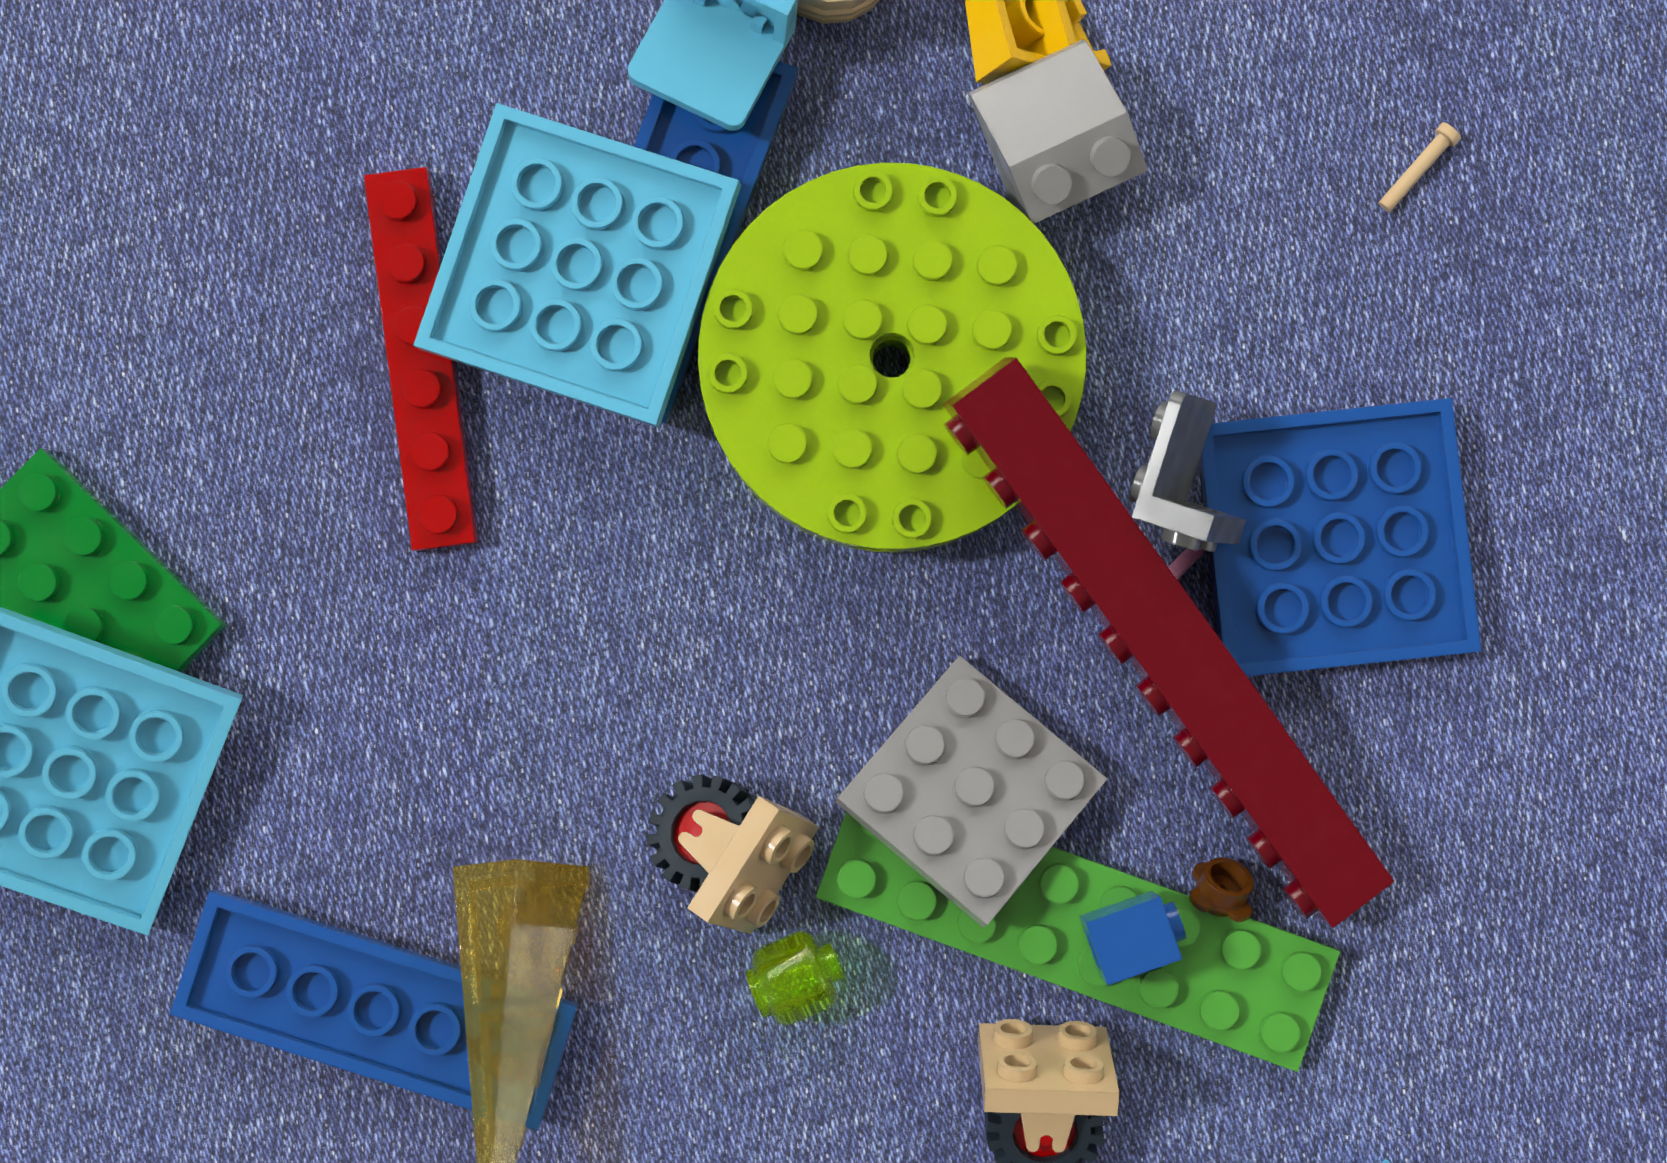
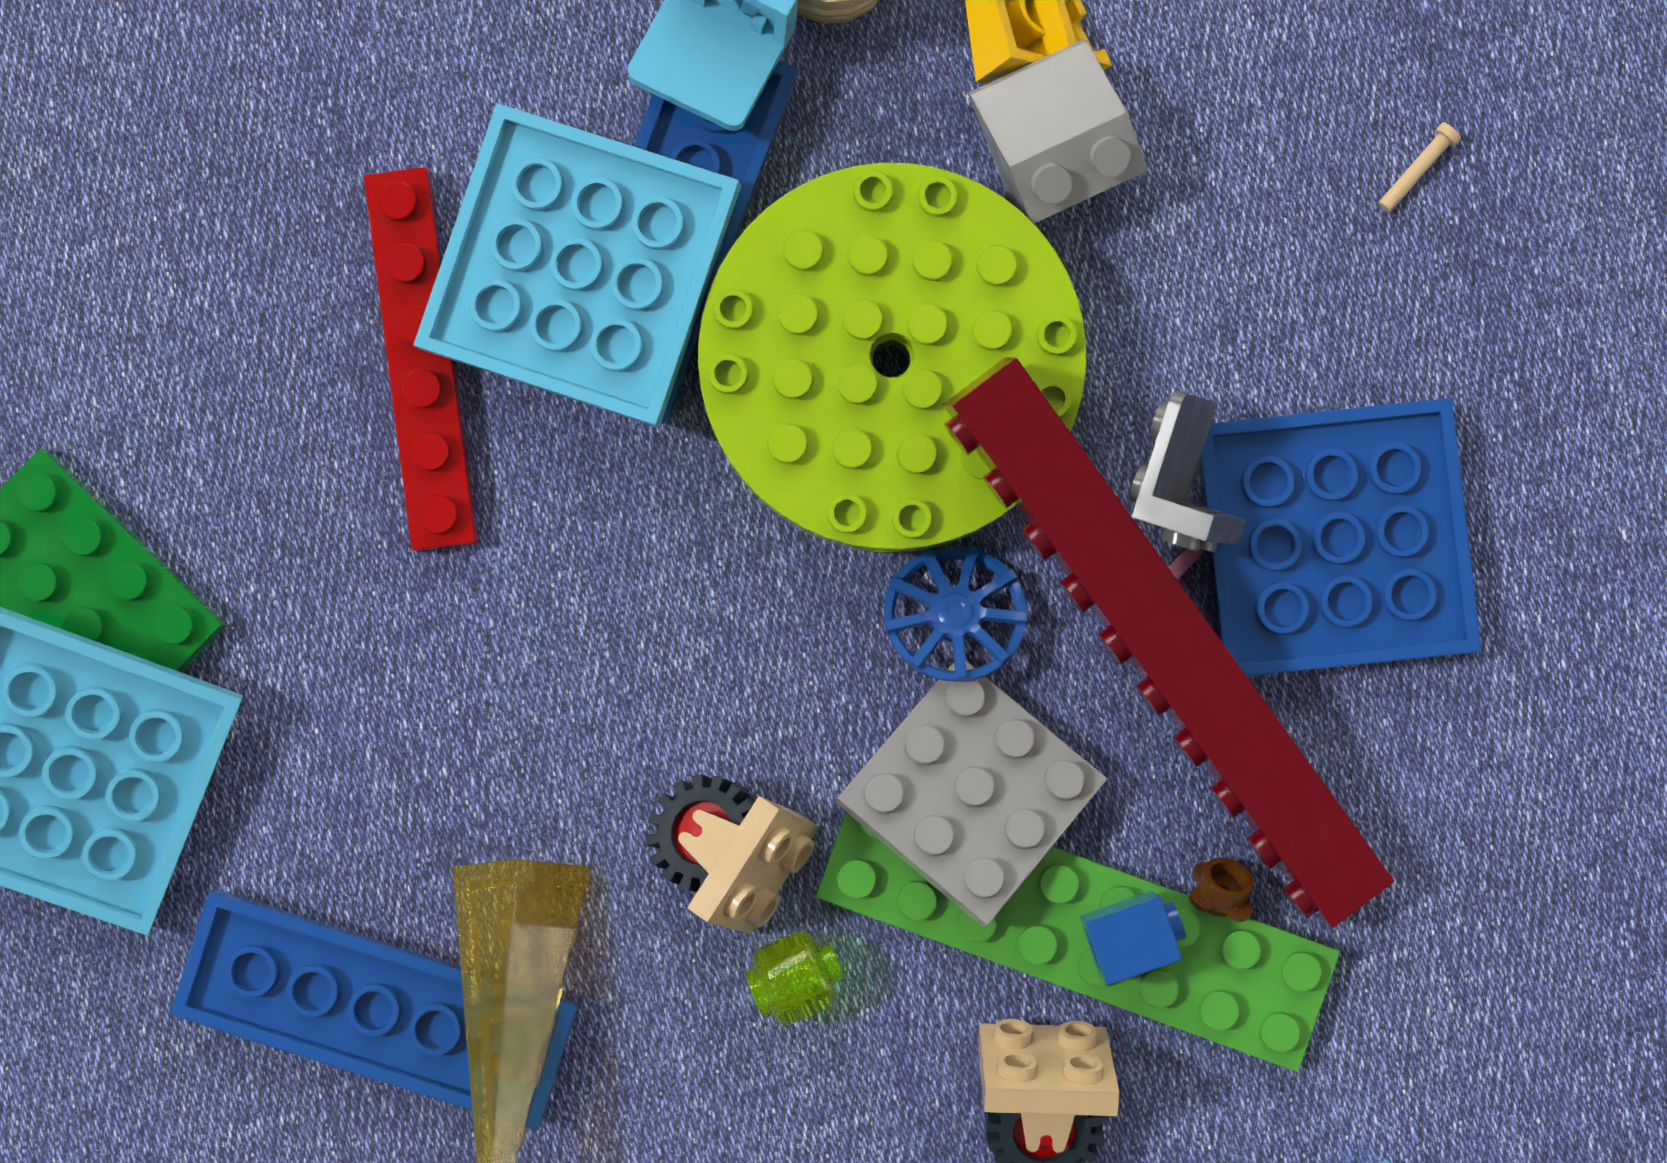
(955, 612): none -> blue wheel

